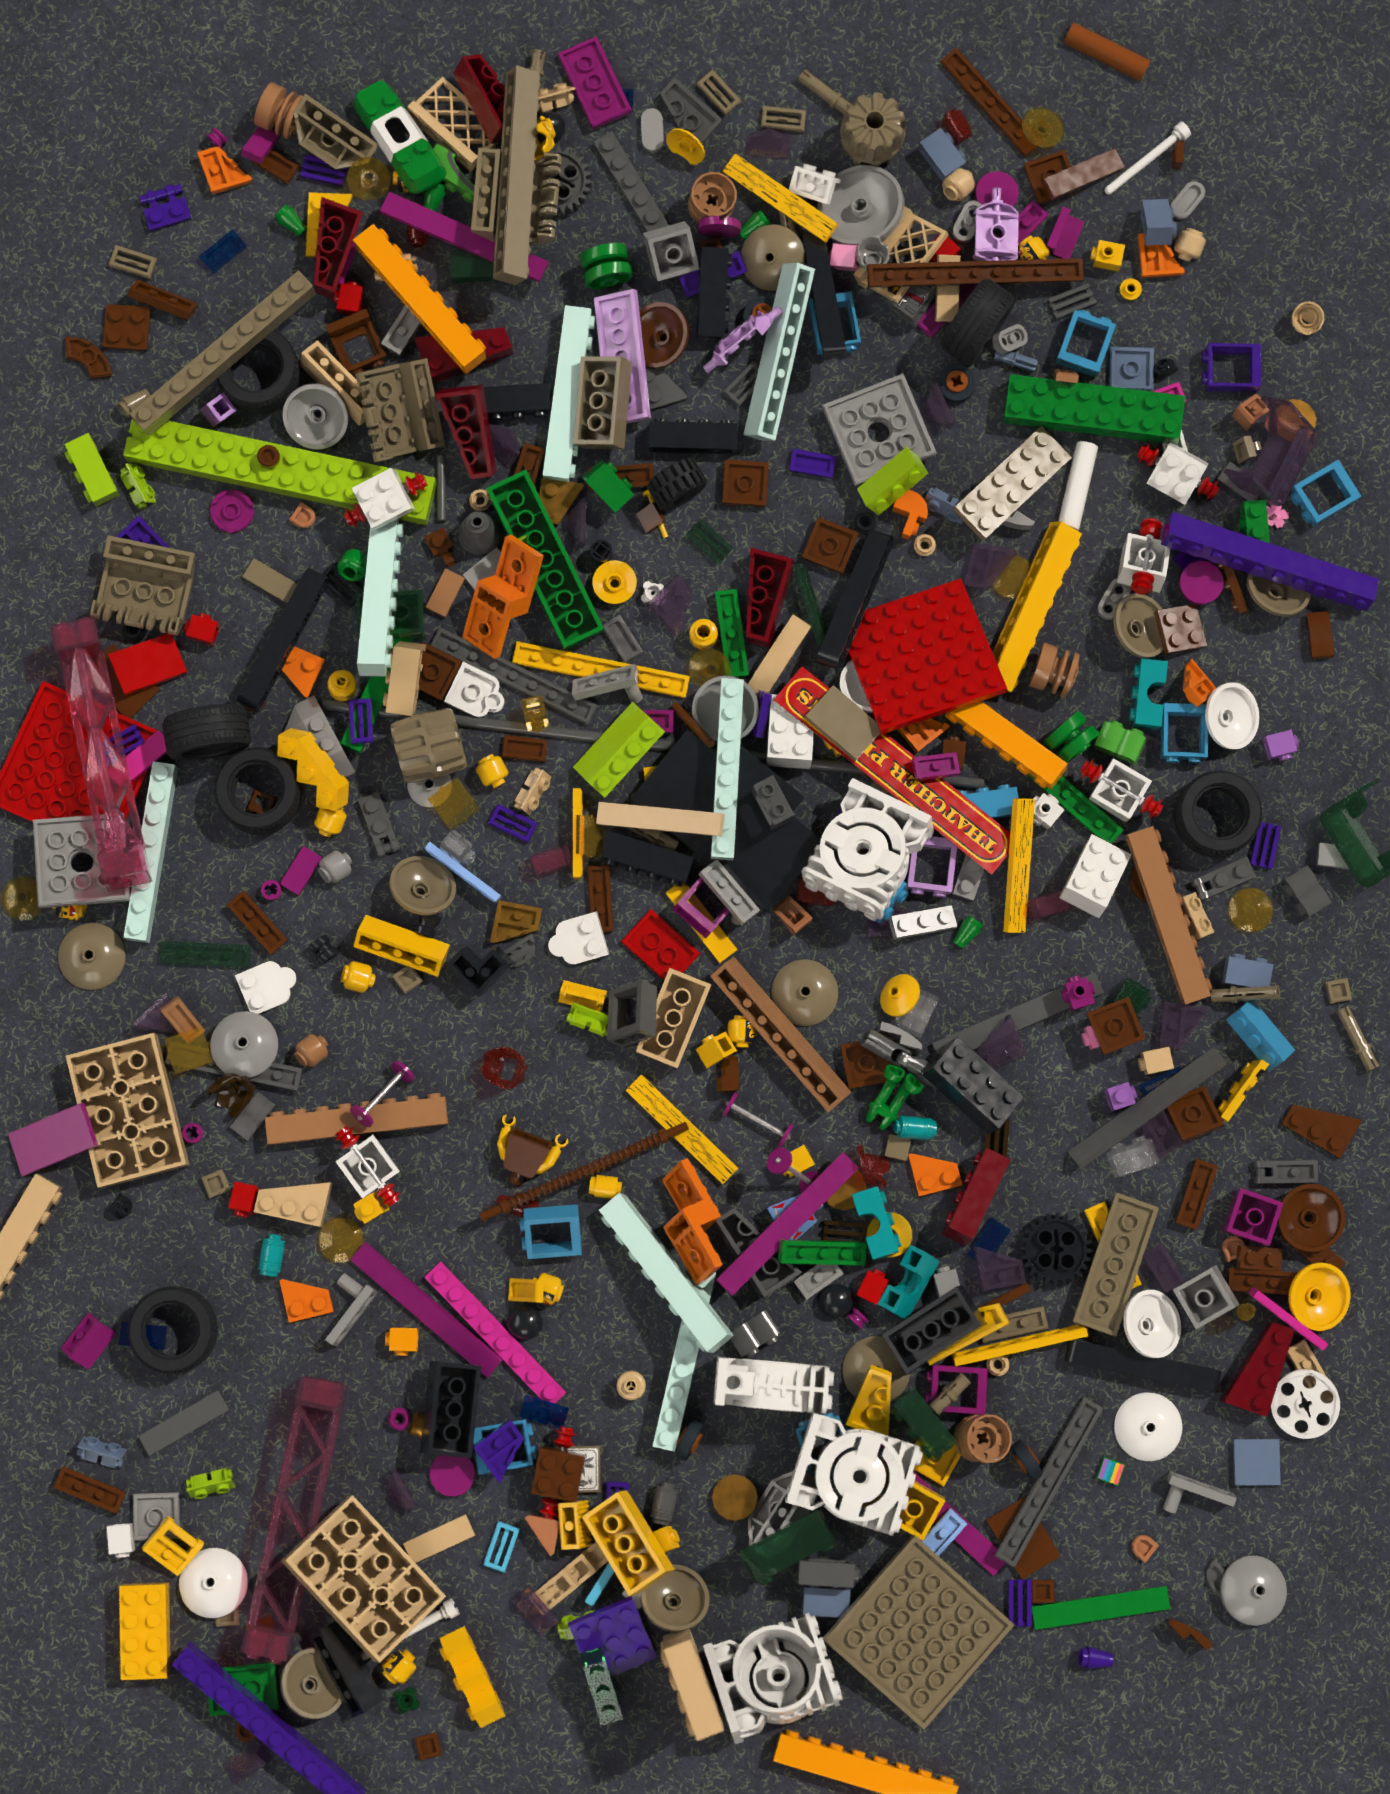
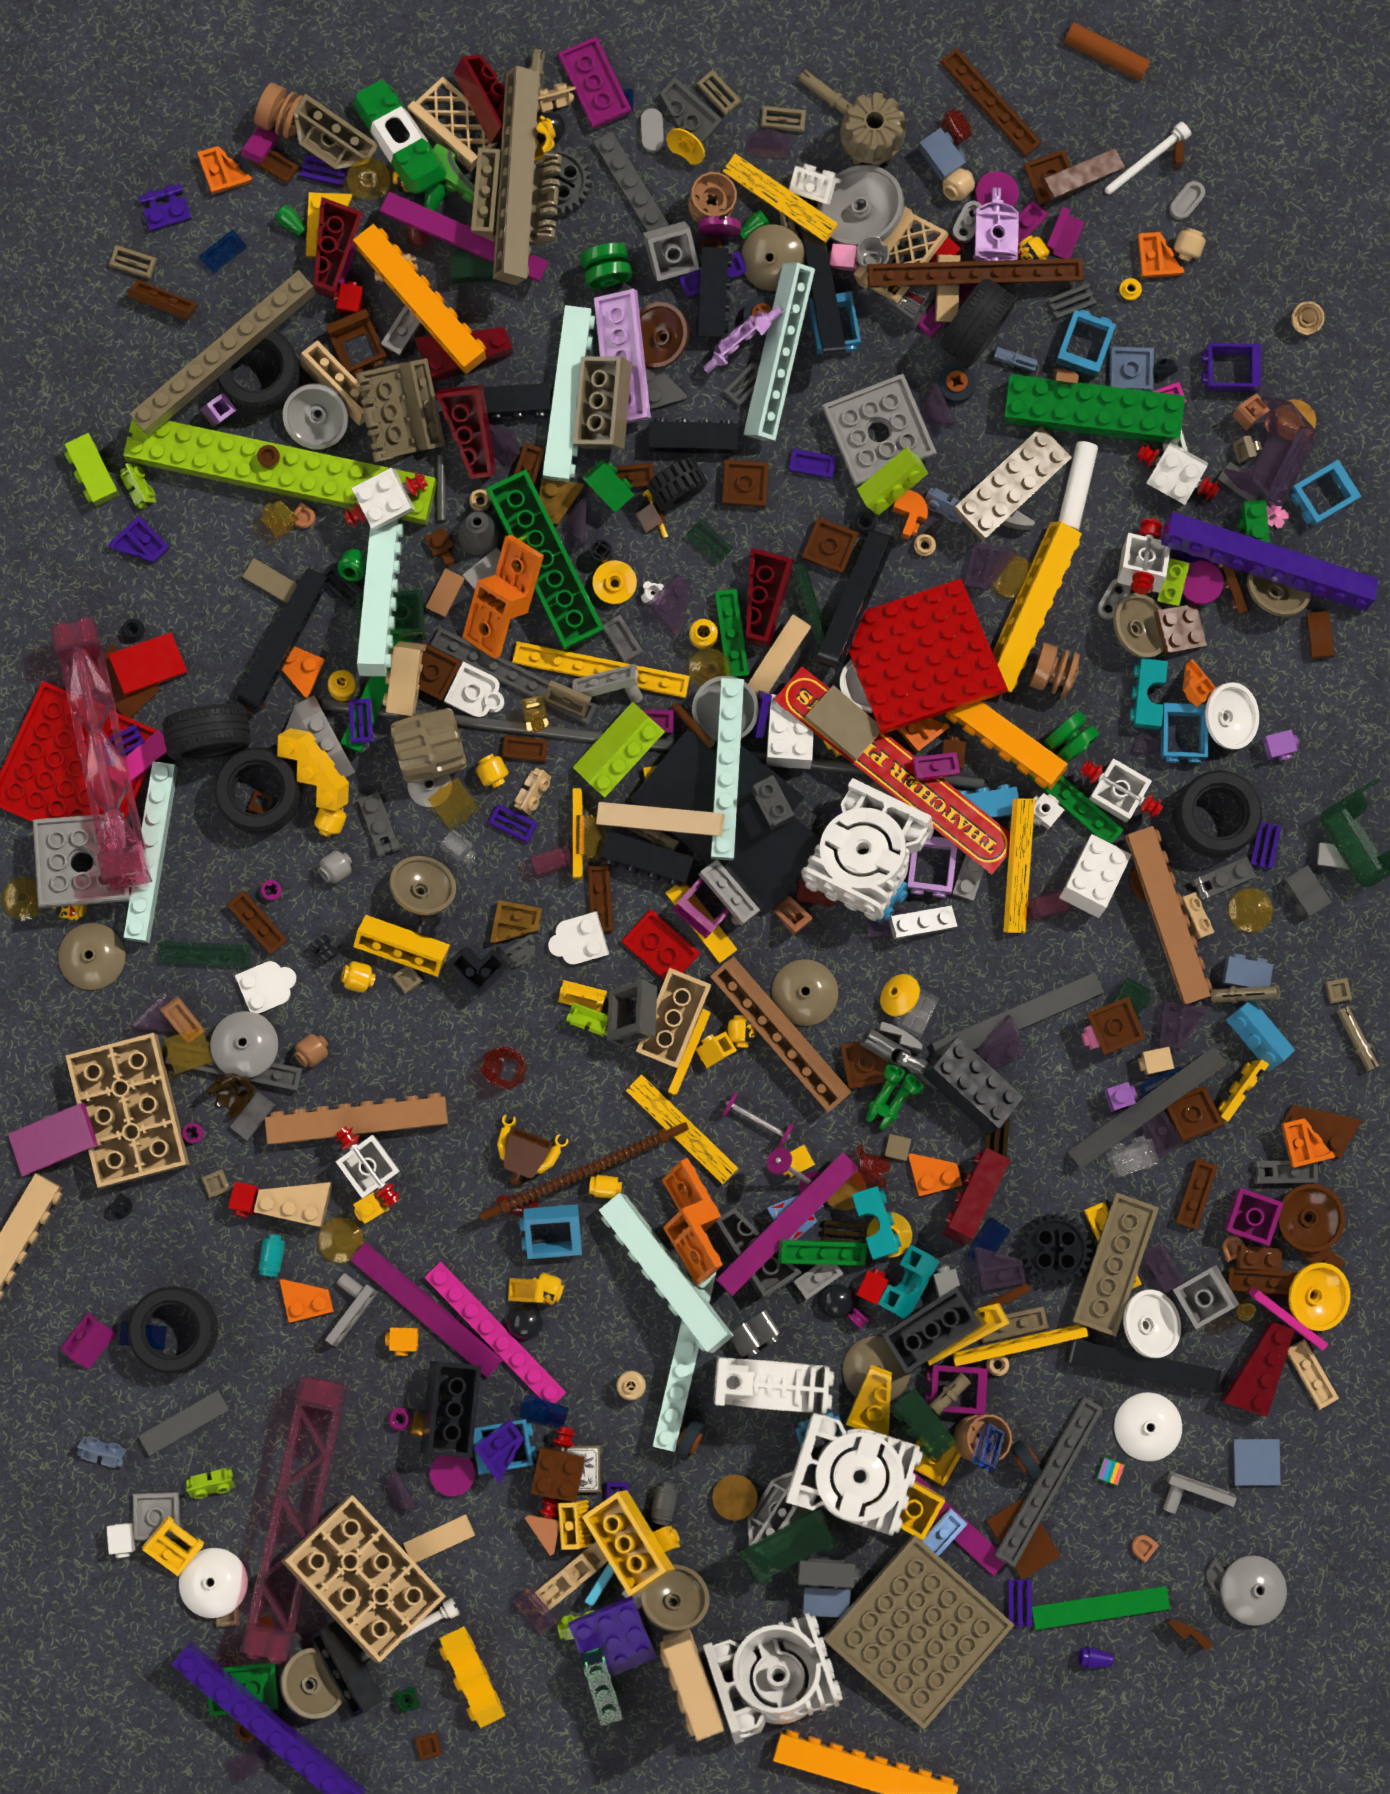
(89, 356): reddish brown tile -> none
(90, 1489): reddish brown plate -> none
(126, 327): reddish brown plate -> none
(132, 401): dark tan cone -> none
(144, 585): dark tan slope -> none
(144, 1631): yellow brick -> none
(202, 629): red brick -> none
(216, 137): magenta bush -> none
(227, 515): magenta tile -> none
(278, 518): none -> clear yellow brick
(301, 871): magenta tile -> none
(362, 1115): magenta axle -> none
(399, 1666): yellow head -> none
(462, 873): light blue tile -> none
(507, 1528): medium azure tile -> none
(567, 698): none -> dark tan tile
(689, 1052): none -> yellow tile
(728, 1075): reddish brown rock -> none
(915, 1128): teal head -> none
(968, 931): green cone -> none
(983, 1462): none -> clear blue tile
(1010, 339): light grey plate -> none
(1043, 1591): reddish brown tile -> none
(1047, 121): clear yellow dish -> none
(1086, 993): magenta brick -> none
(1107, 255): yellow brick -> none
(1120, 742): bright green brick -> none
(1157, 222): sand blue brick -> none
(1174, 582): none -> lime hinge
(1299, 1413): white wedge -> none
(1304, 1144): none -> orange wing

